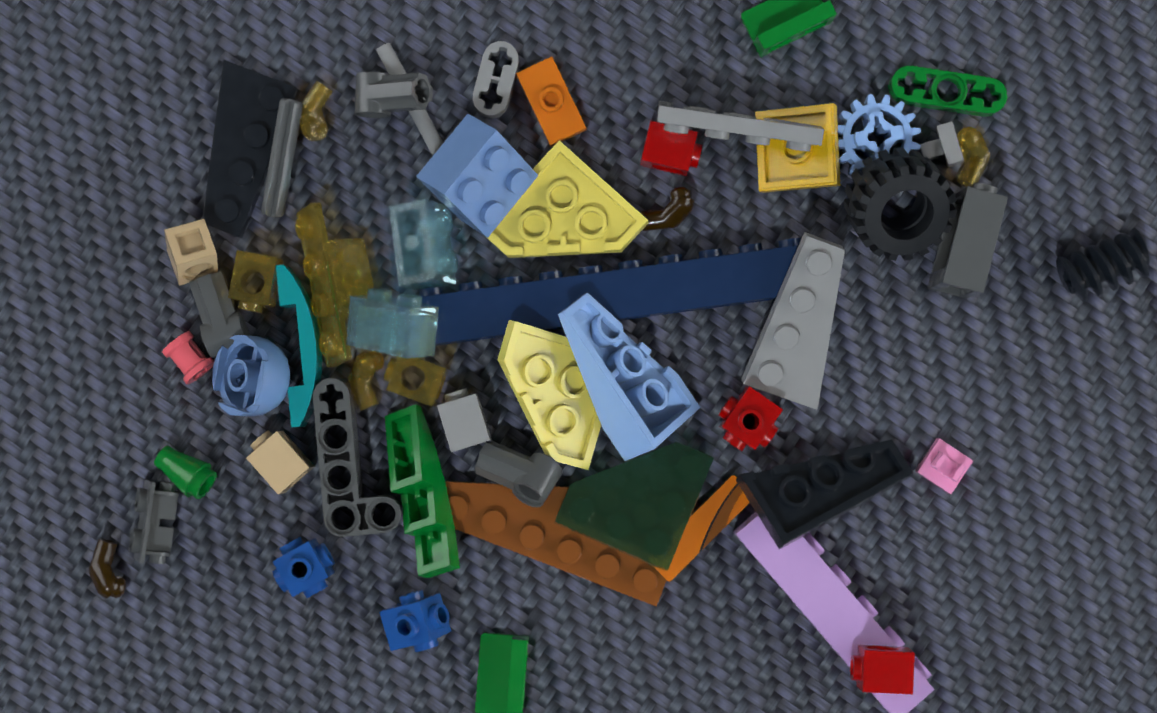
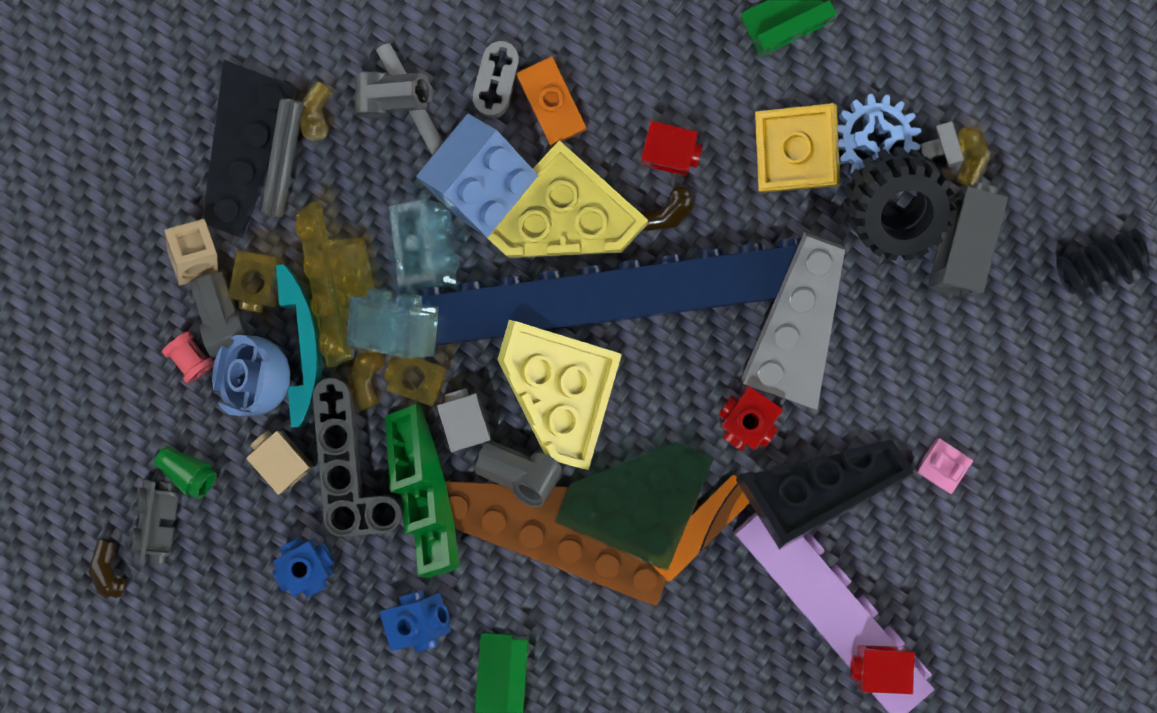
(629, 389): light blue wedge -> none
(757, 131): light grey wing -> none
(978, 85): green beam -> none

